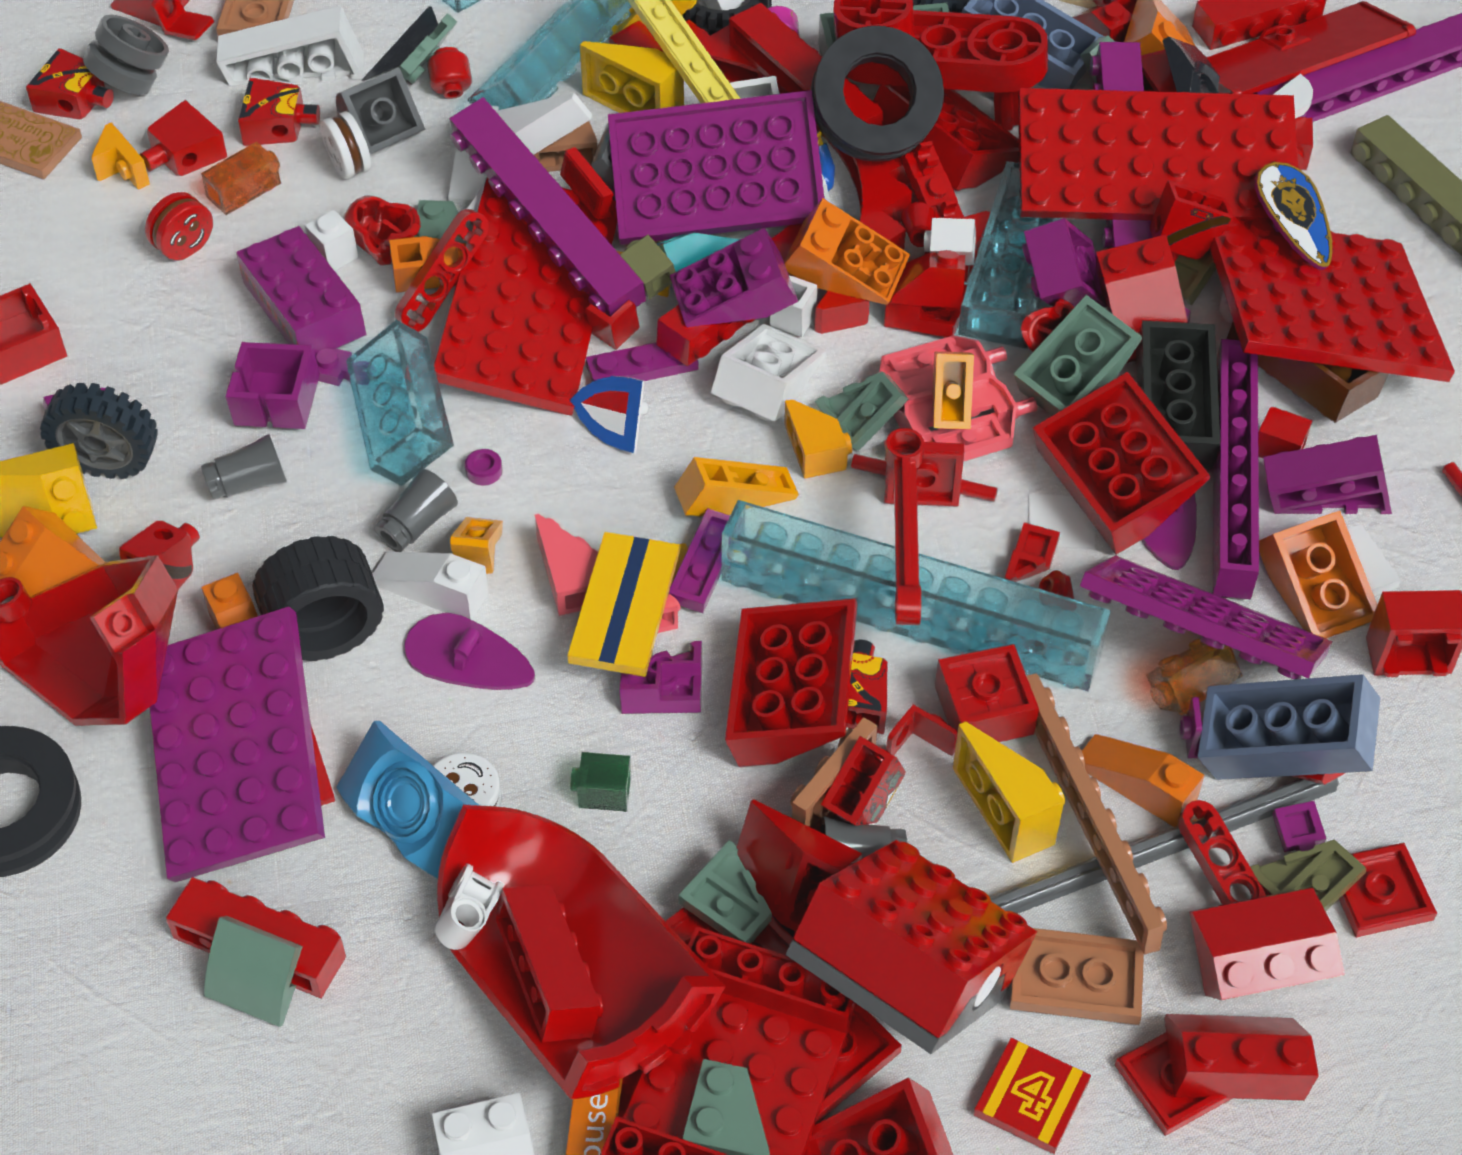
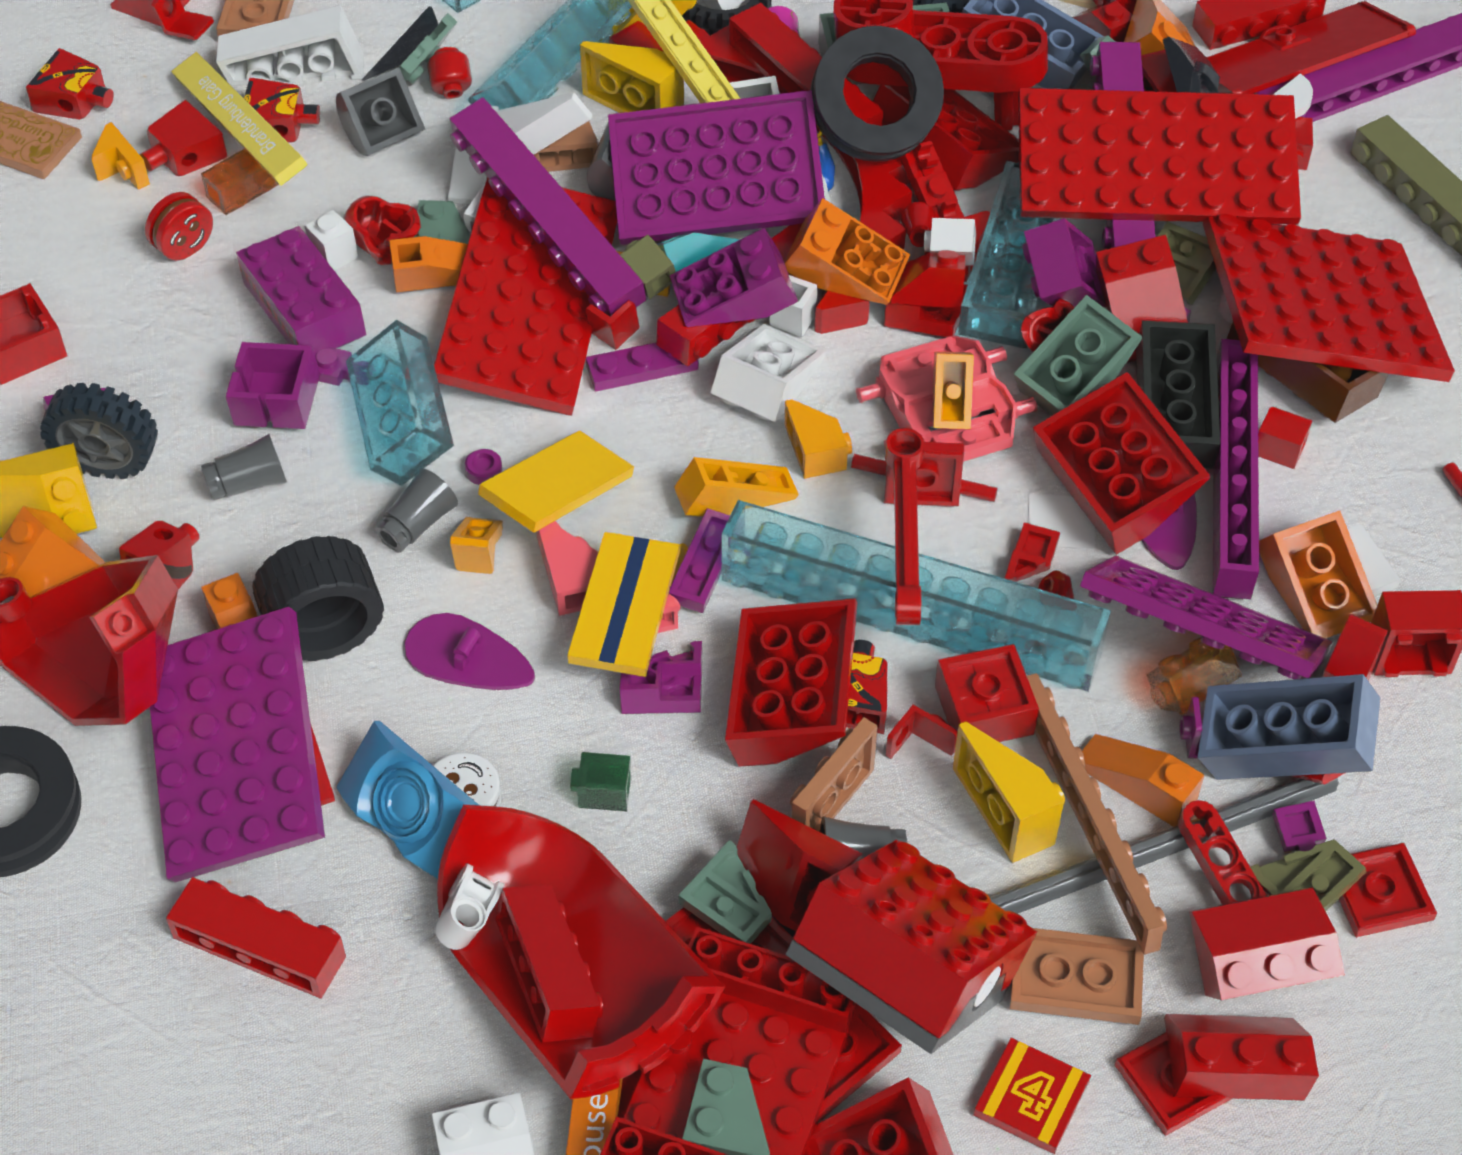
(125, 54): dark grey wheel -> none
(239, 119): none -> light yellow tile
(251, 970): sand green slope -> none
(345, 144): white head -> none
(435, 580): white slope -> none
(437, 267): red beam -> none
(555, 481): none -> yellow tile
(586, 183): red tile -> none
(612, 410): shield -> none
(864, 407): sand green wing -> none
(864, 784): red torso -> none
(1190, 219): red torso -> none
(1296, 211): shield -> none
(1328, 476): magenta wedge -> none
(1356, 649): none -> red slope

